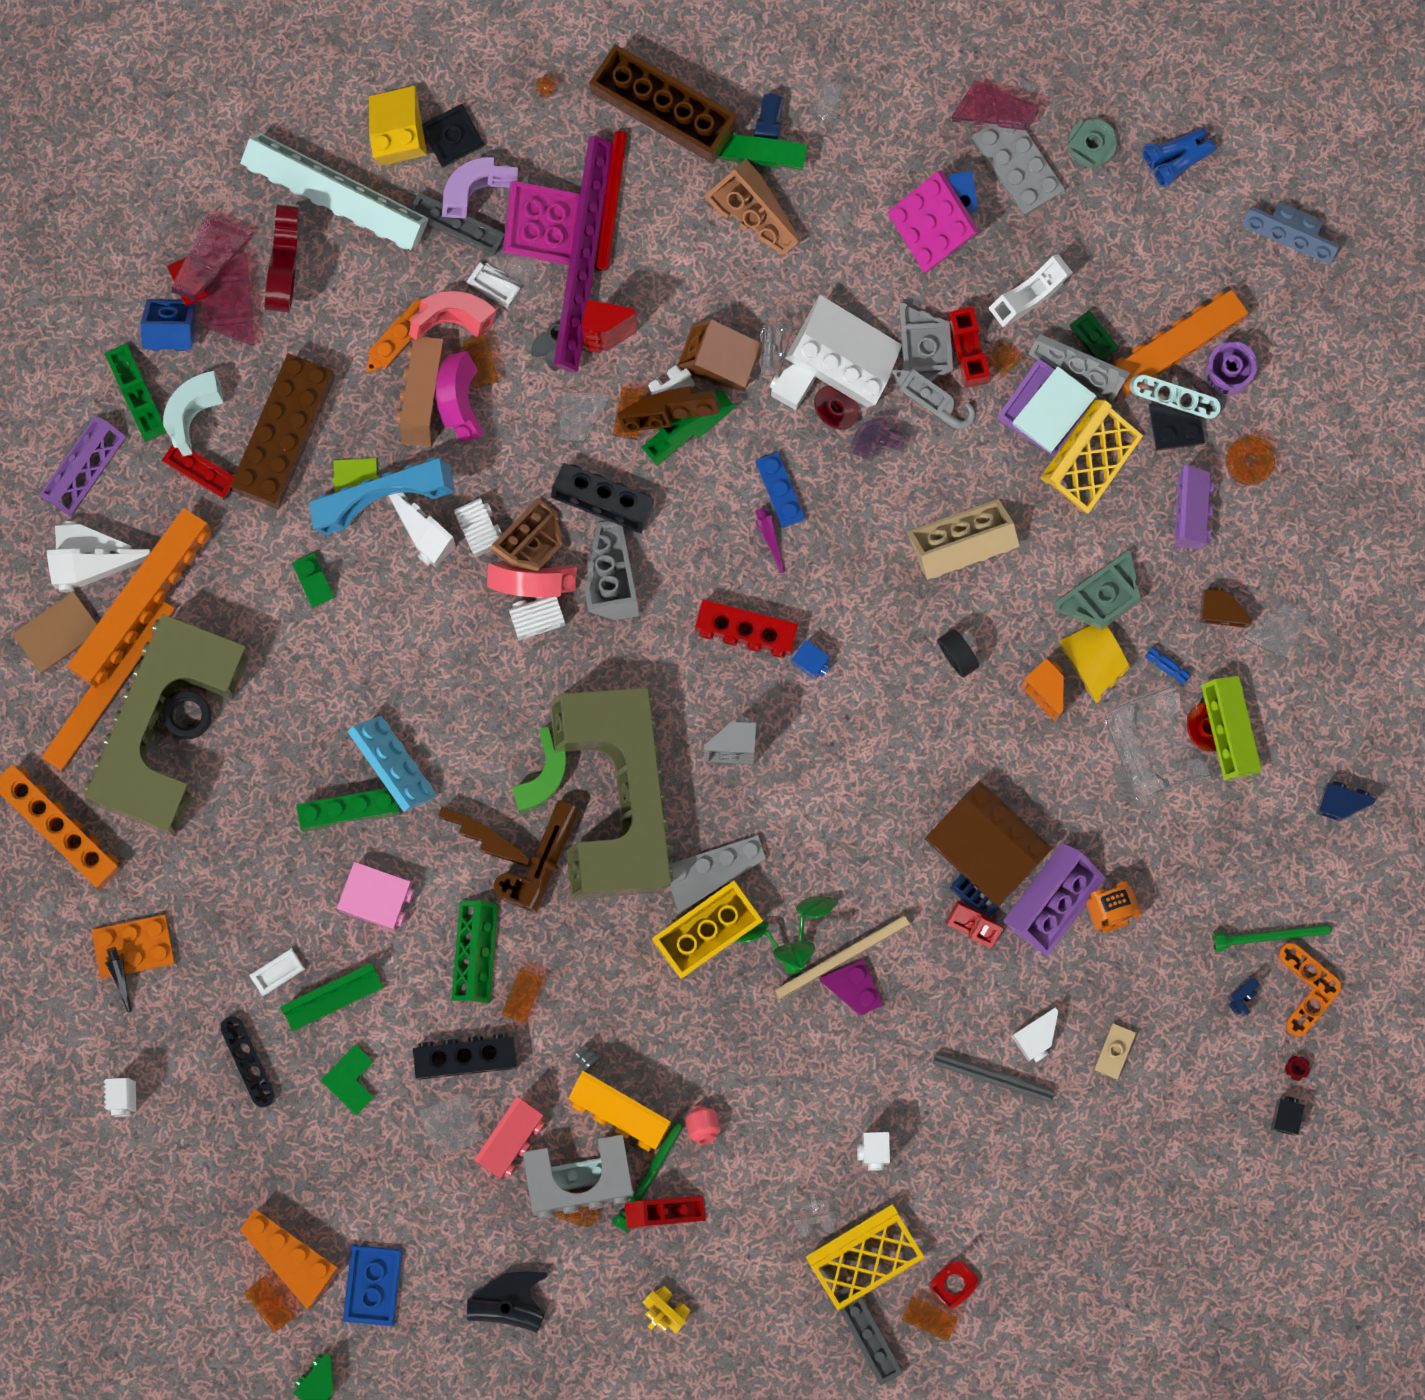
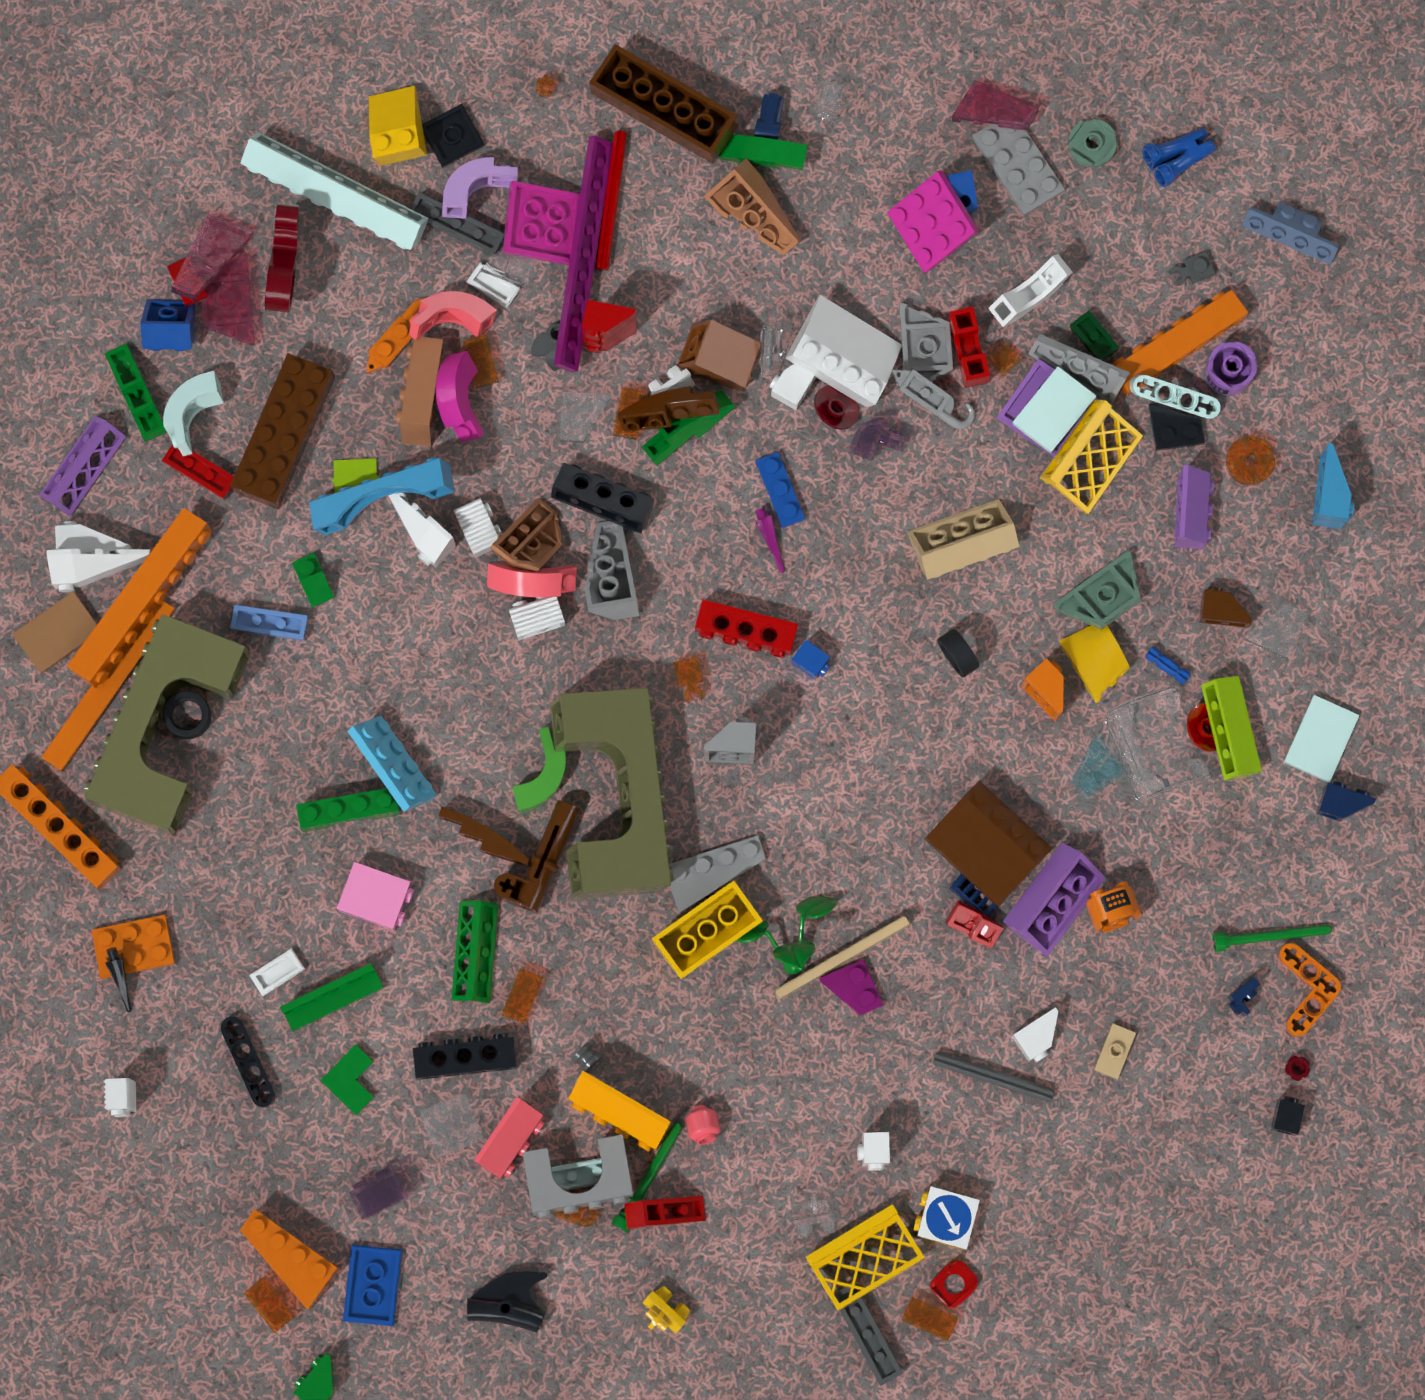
(269, 622): none -> medium blue plate
(379, 1193): none -> clear purple brick
(688, 675): none -> clear orange plate
(946, 1217): none -> piece
(1096, 770): none -> clear light blue wing
(1195, 268): none -> dark grey plate
(1321, 738): none -> light aqua tile
(1333, 494): none -> dark azure slope

